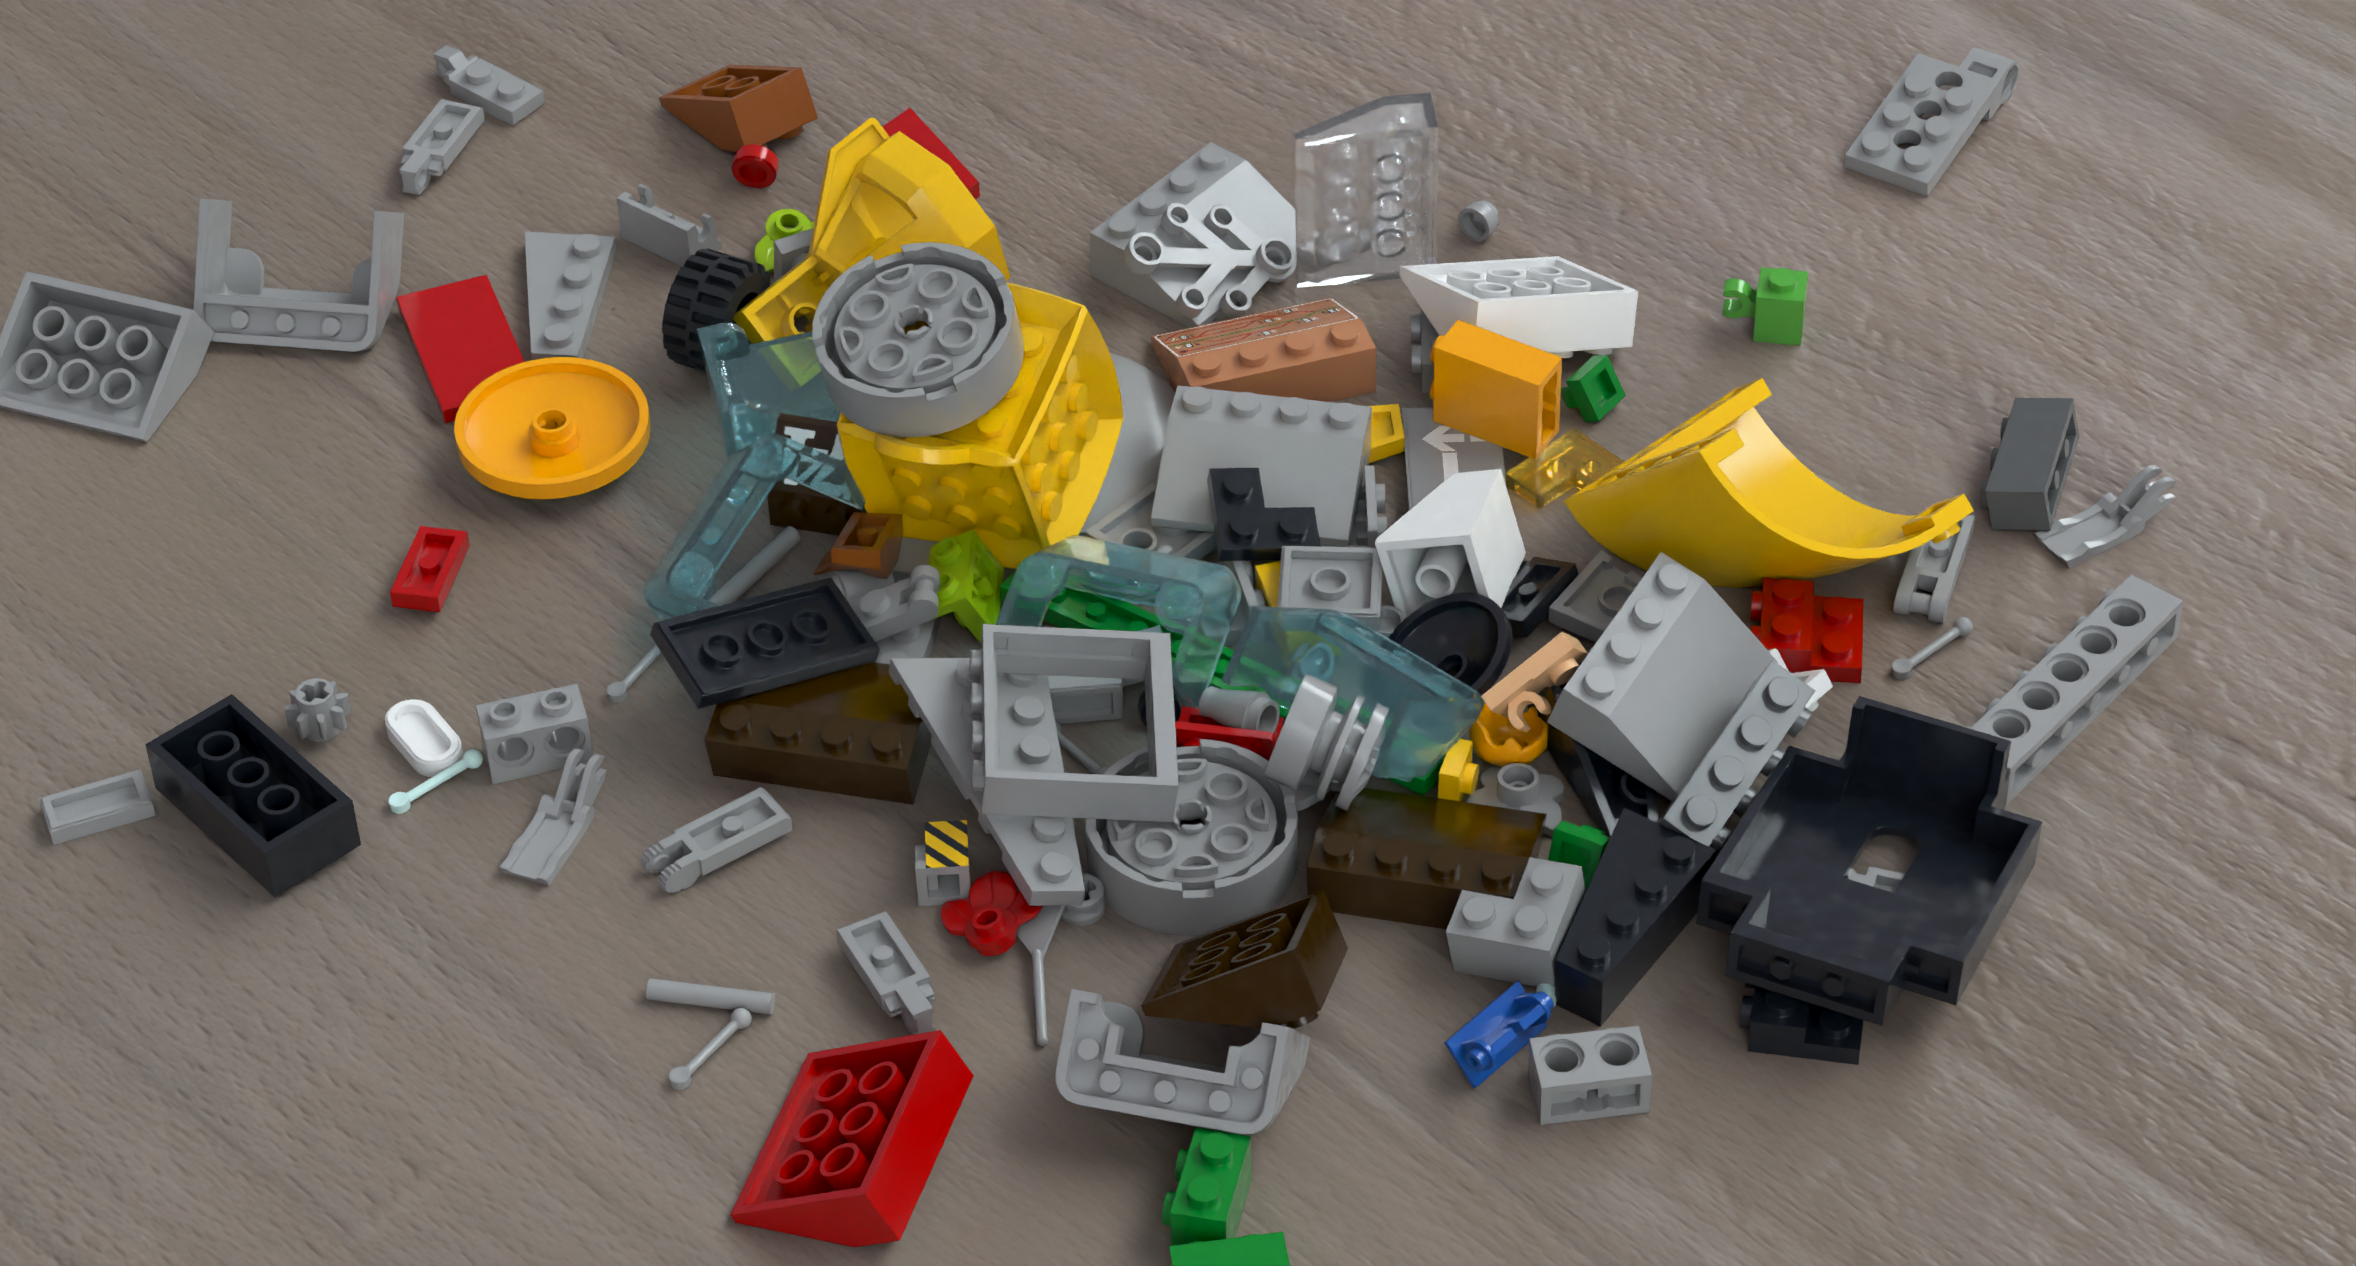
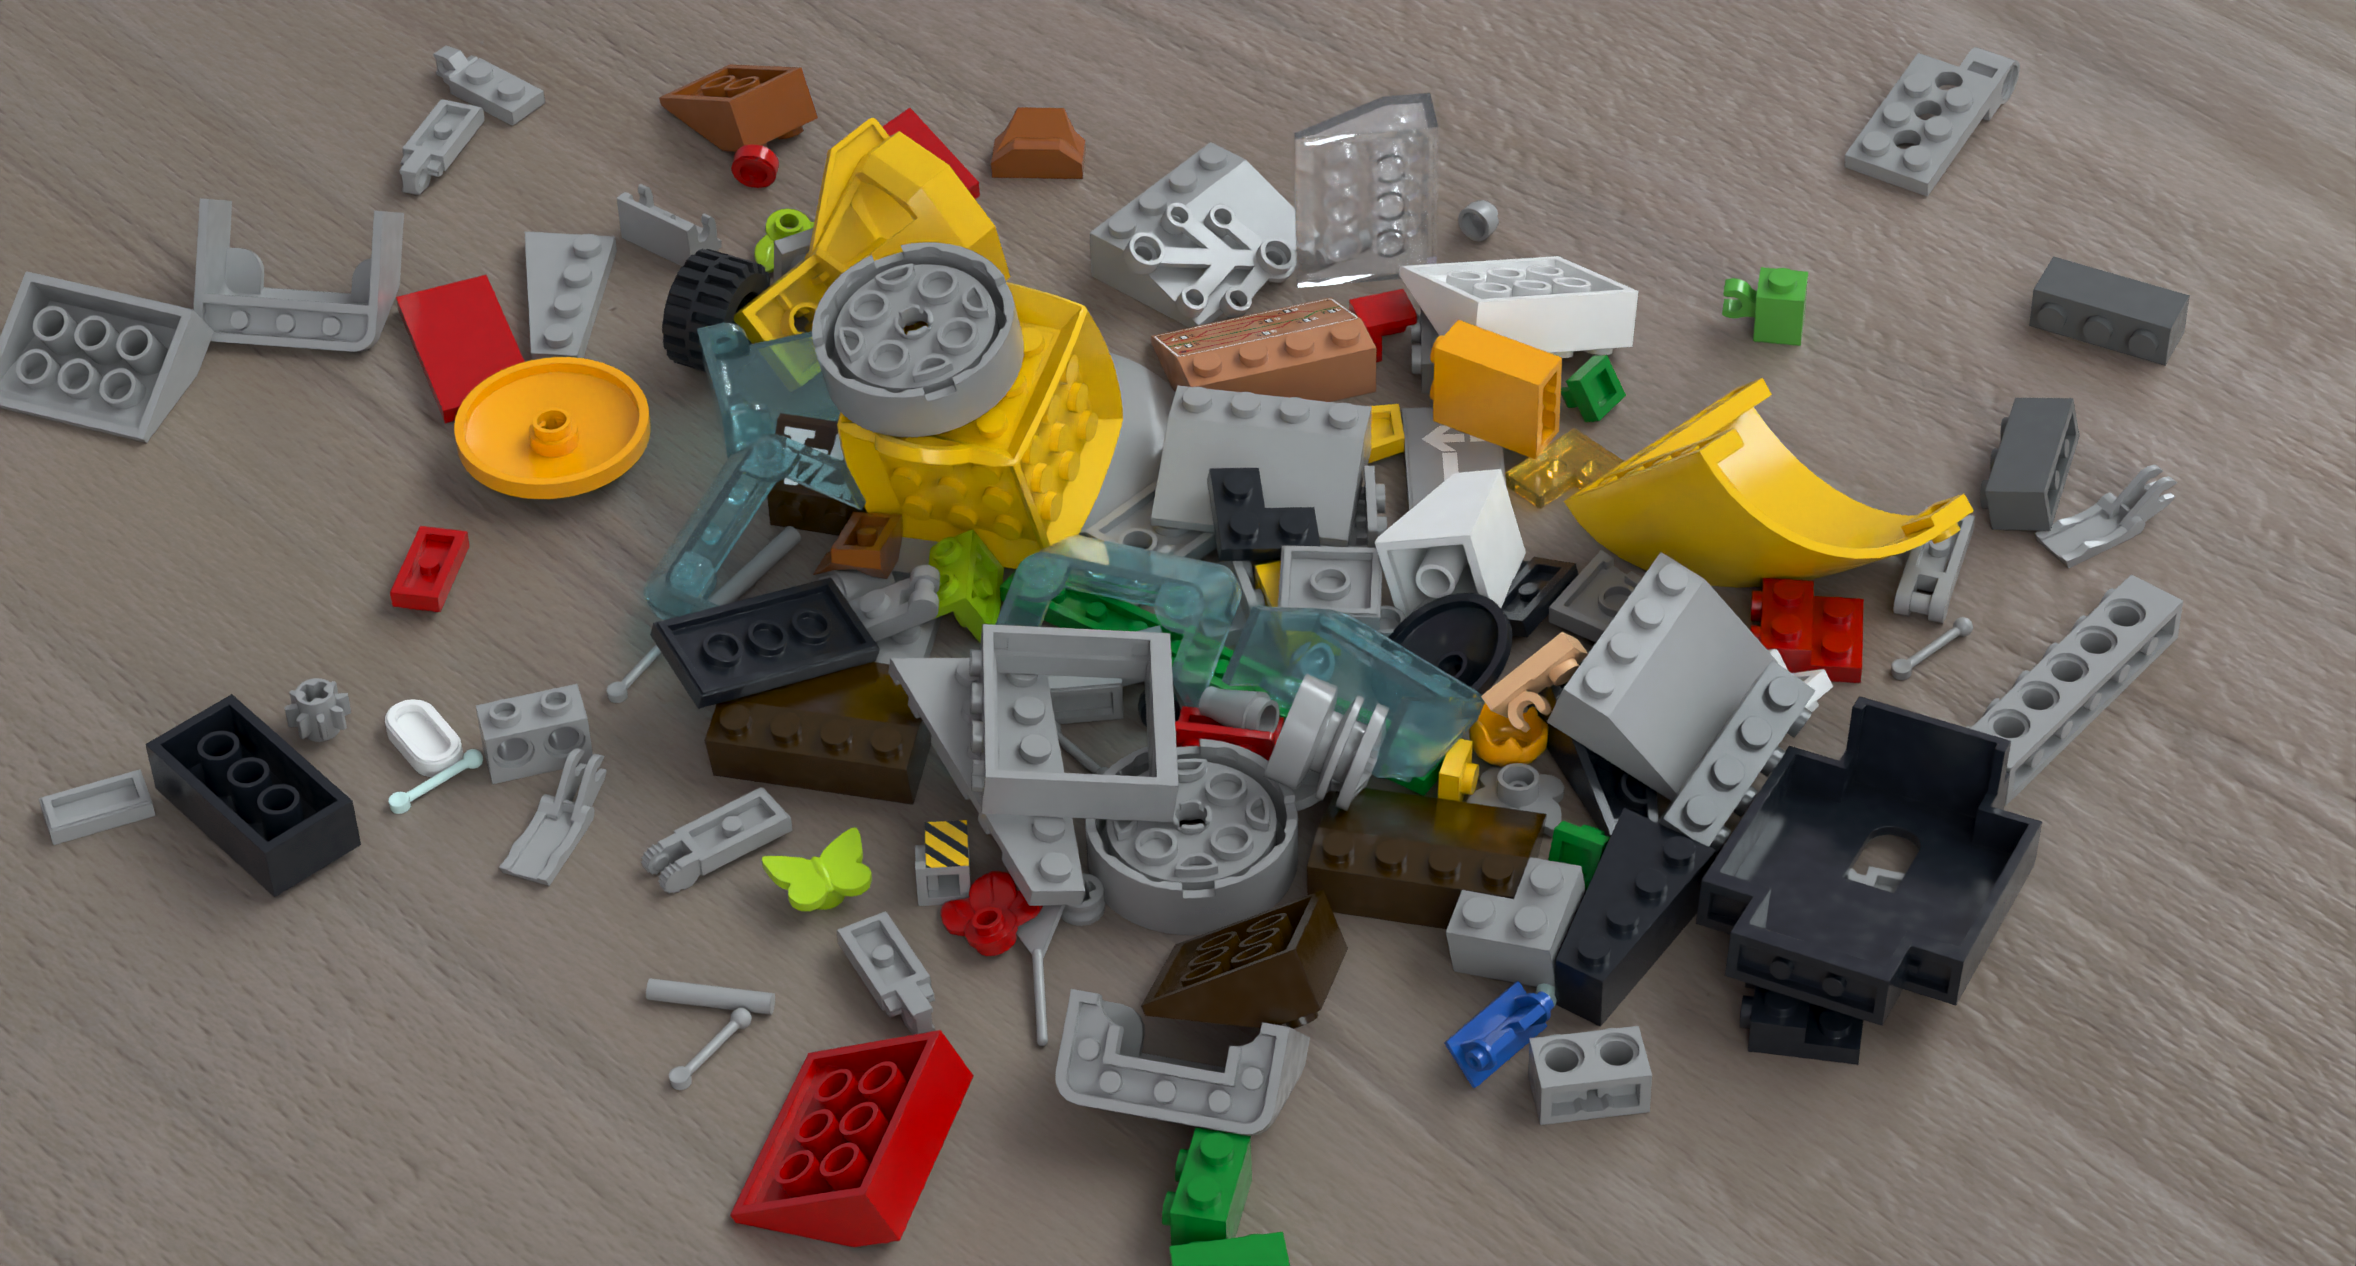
(823, 879): none -> lime animal
(1039, 146): none -> dark orange slope
(1384, 315): none -> red panel
(2109, 310): none -> dark grey brick

